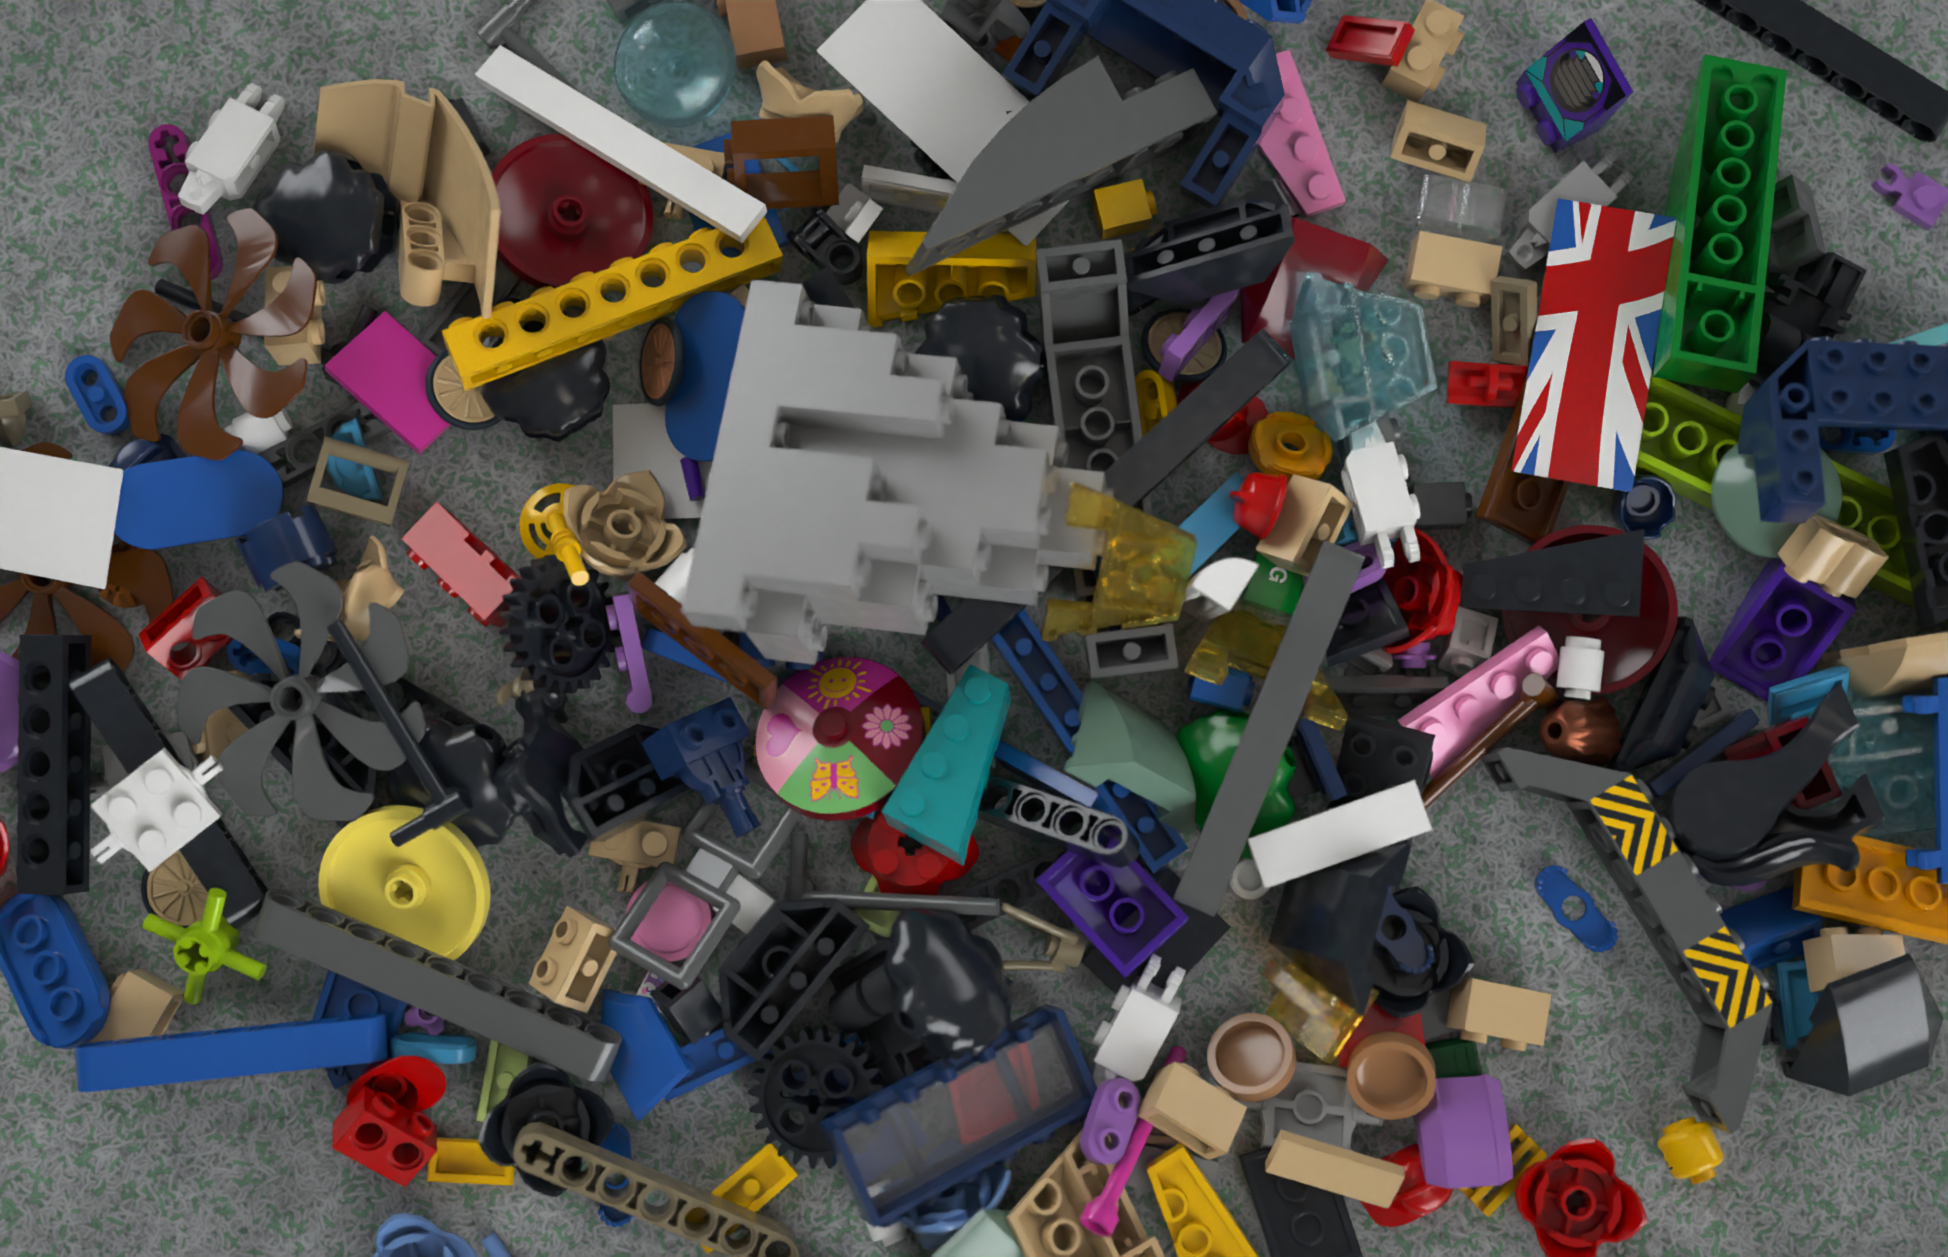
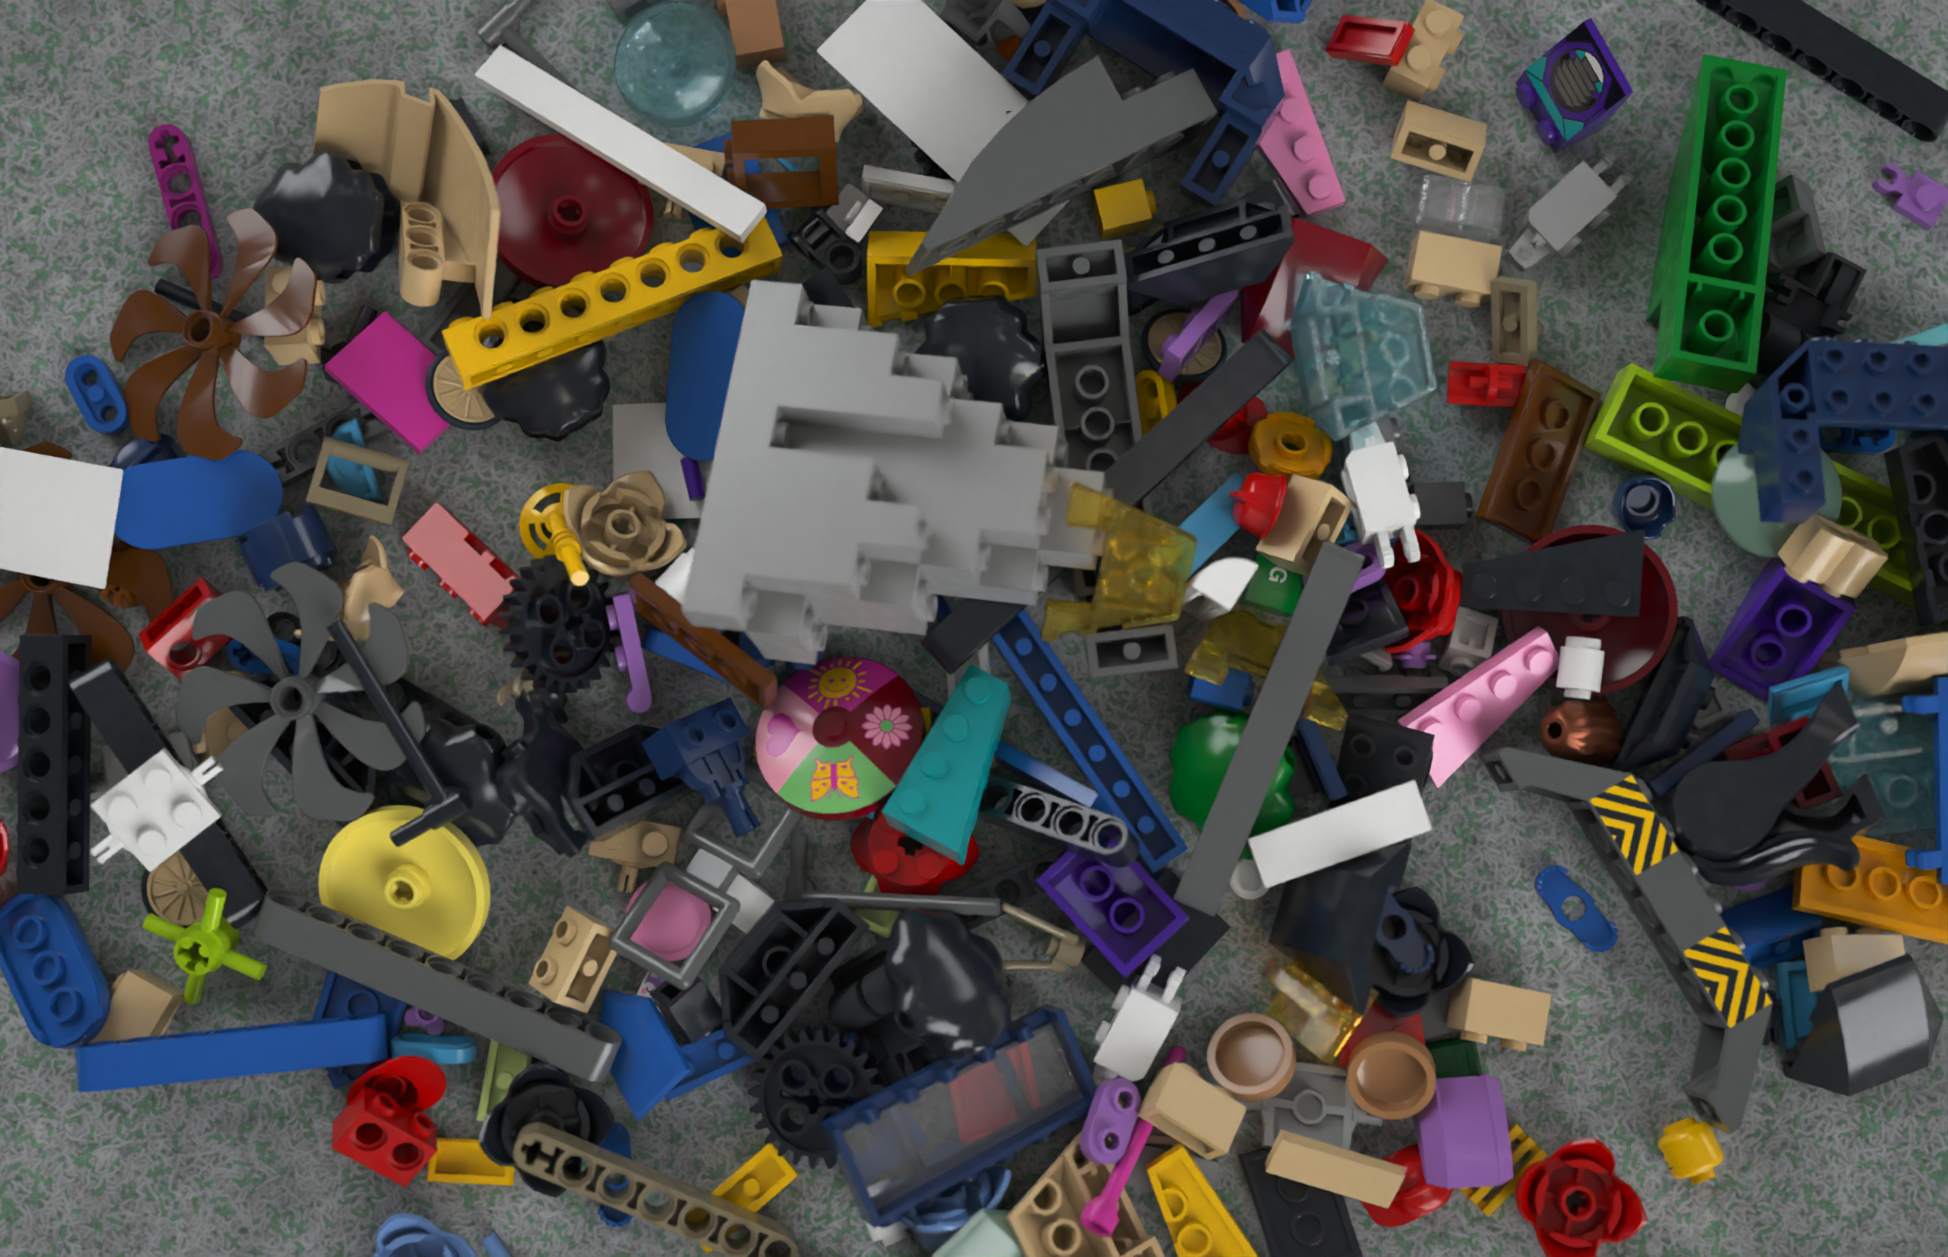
(231, 150): white hinge -> none
(260, 433): white brick -> none
(661, 361): nougat wheel -> none
(1136, 752): sand green wedge -> none
(1535, 695): reddish brown bar -> none
(1594, 345): sticker -> none

